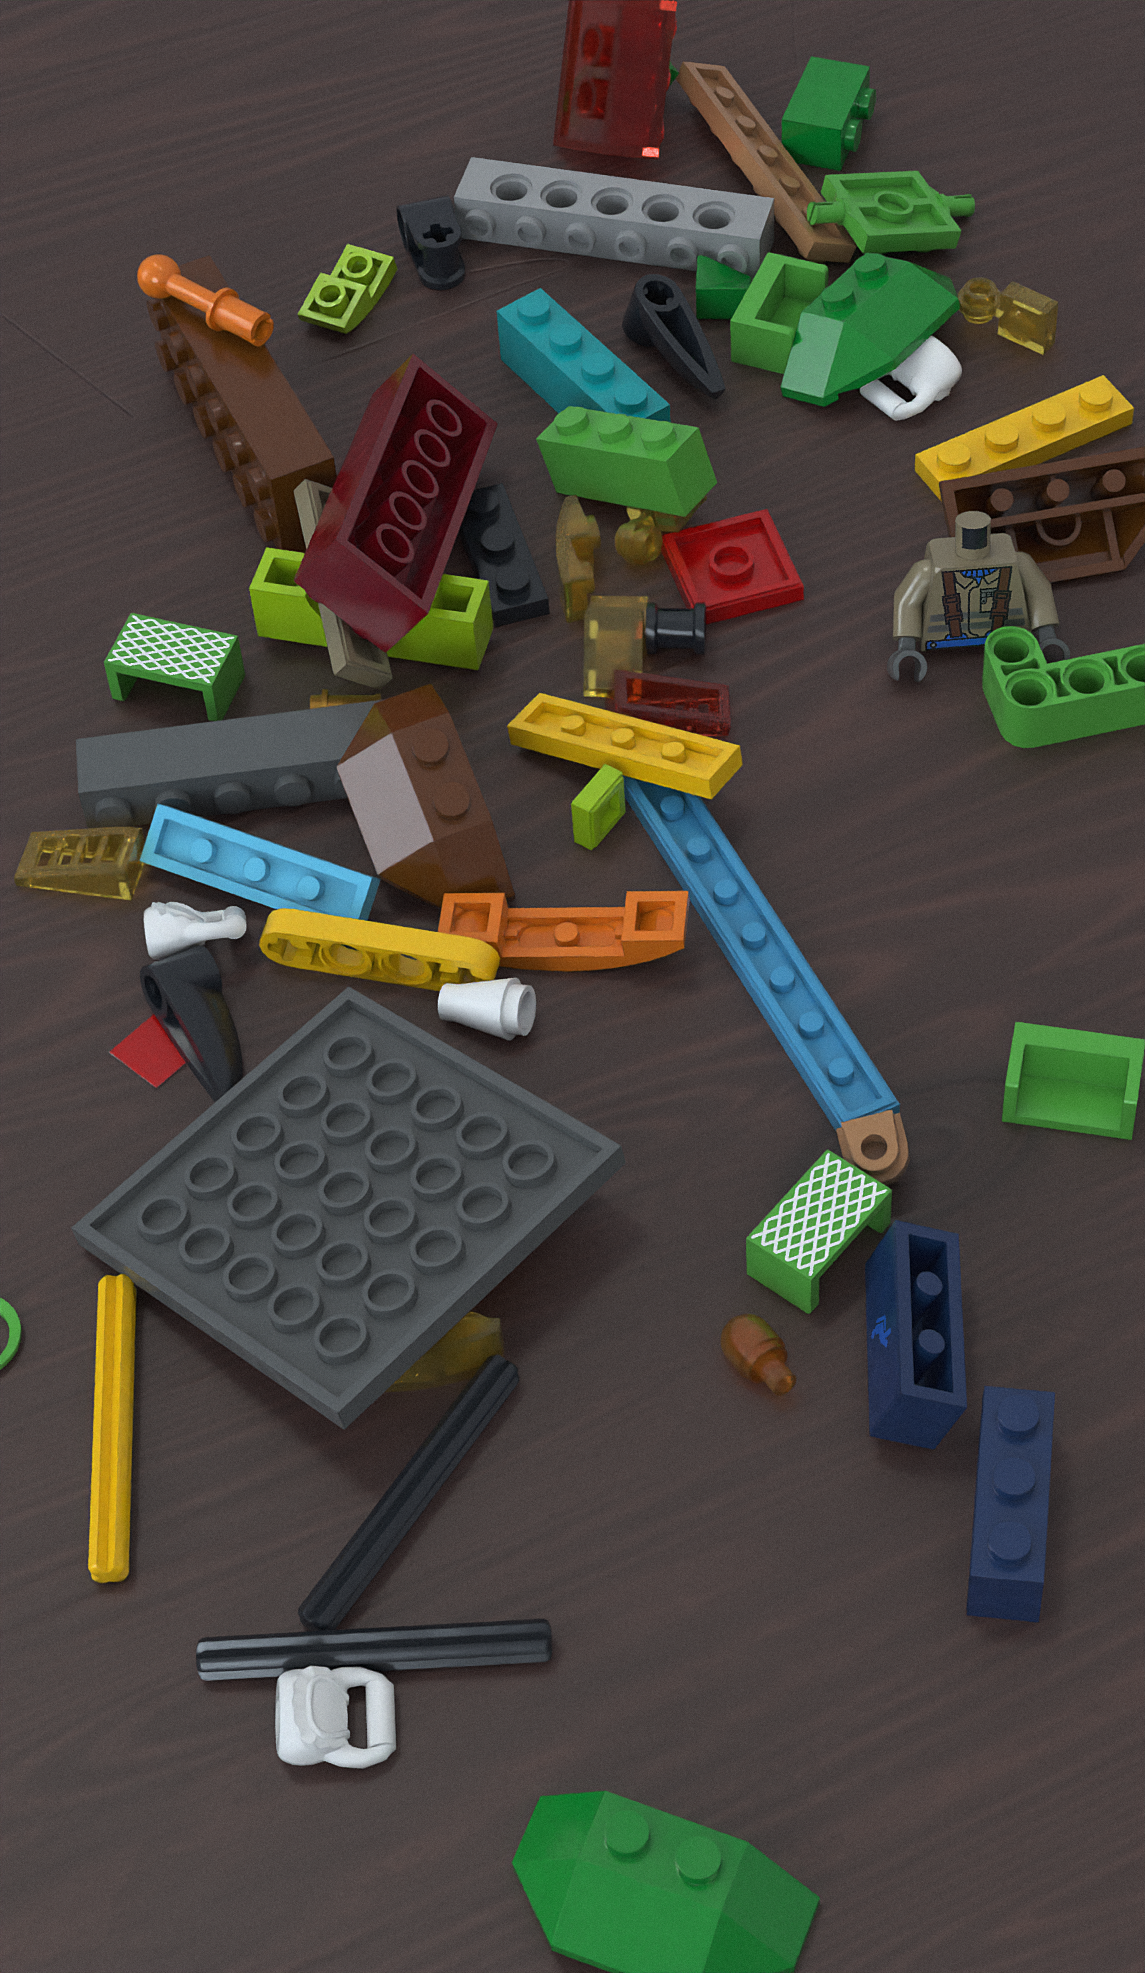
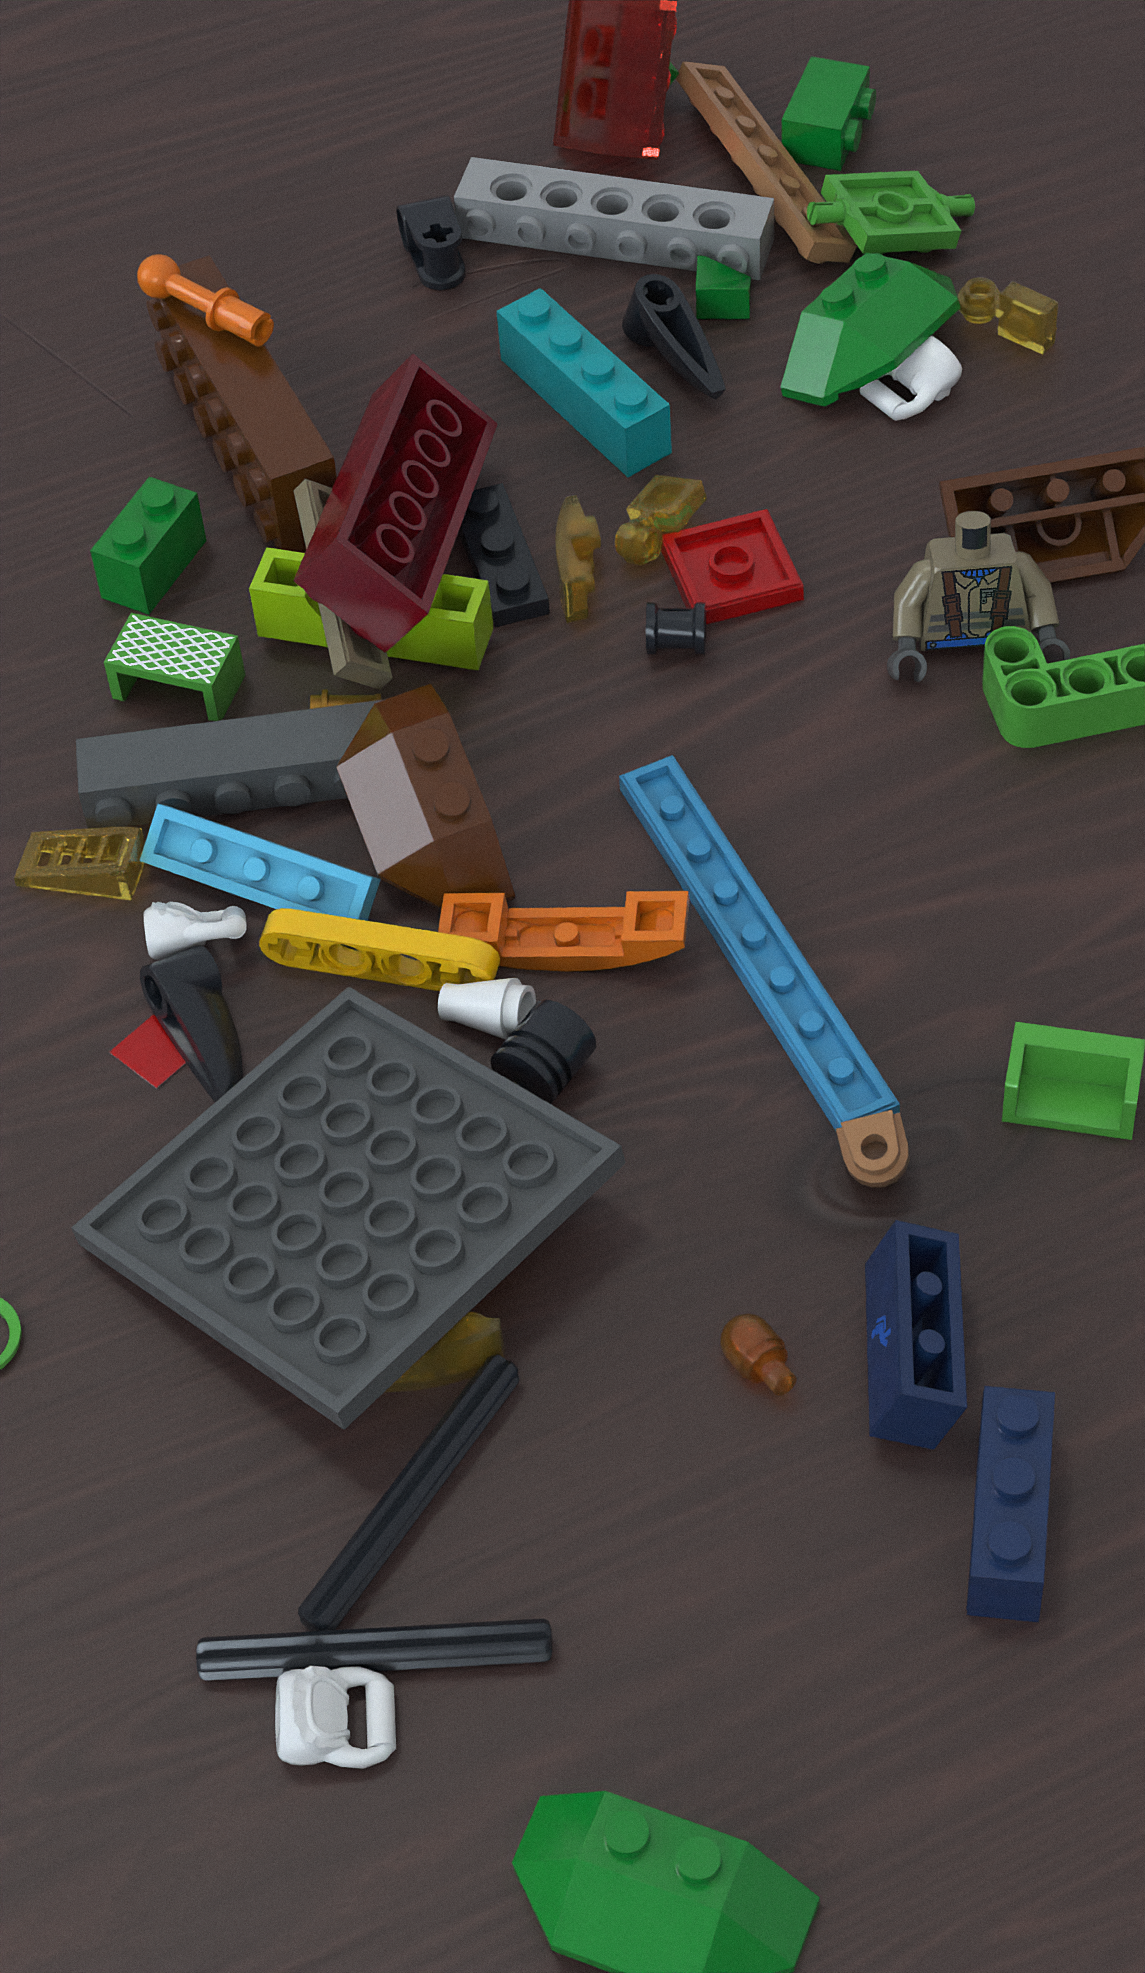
(112, 1430): yellow axle -> none
(148, 545): none -> green brick
(350, 291): lime slope -> none
(545, 1050): none -> black piece
(598, 807): lime tile -> none
(613, 640): clear yellow slope -> none
(627, 460): bright green brick -> none
(627, 744): yellow plate -> none
(639, 694): clear red slope -> none
(771, 310): bright green panel -> none
(814, 1228): bright green panel -> none
(1029, 434): yellow plate -> none

